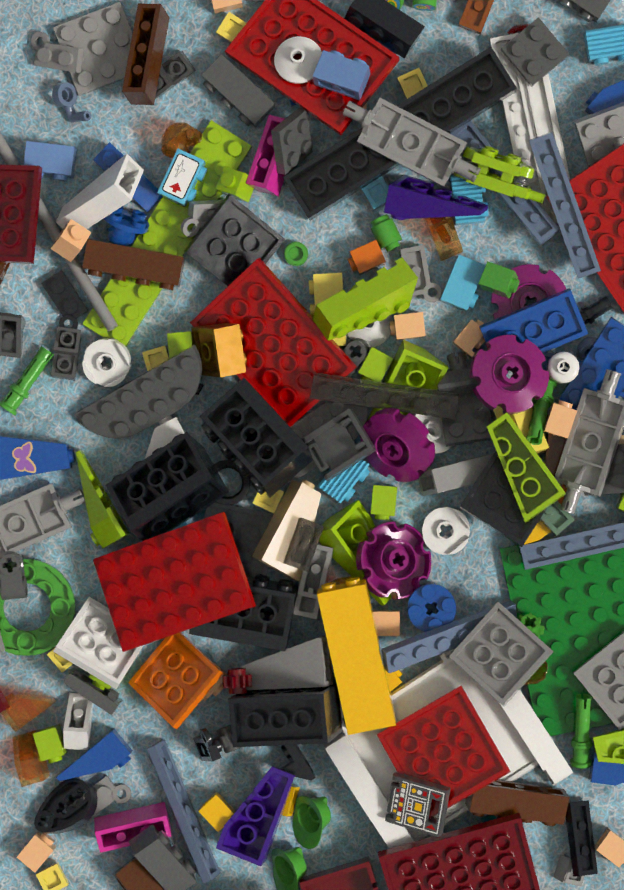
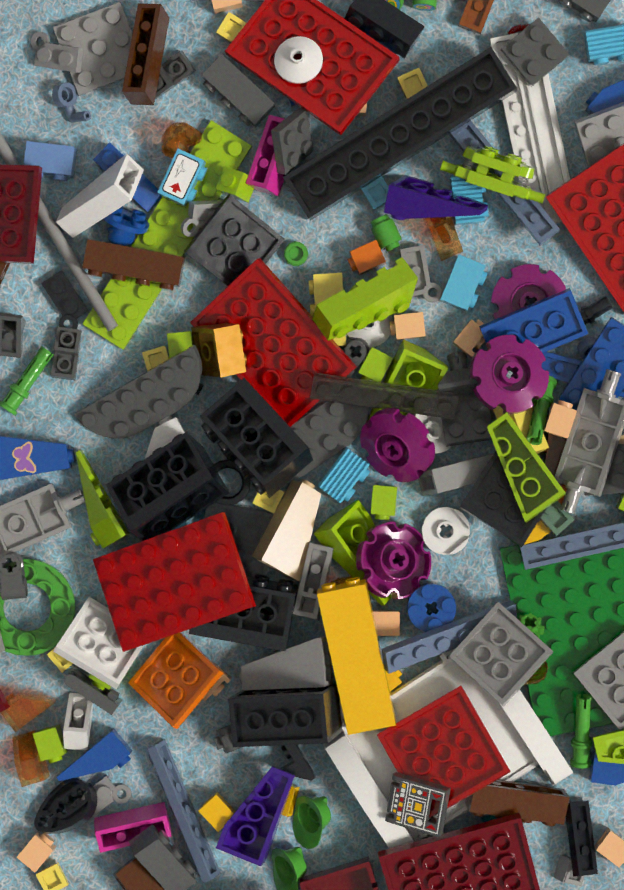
(70, 240): light nougat brick -> none
(94, 357): white plate -> none
(208, 748): black hinge -> none
(237, 680): dark red gear -> none
(303, 544): clear smoke plate -> none
(335, 446): dark grey container -> none
(341, 74): medium blue brick -> none
(411, 142): light grey plate -> none
(499, 280): bright green brick -> none
(554, 369): white head -> none
(564, 205): sand blue plate -> none

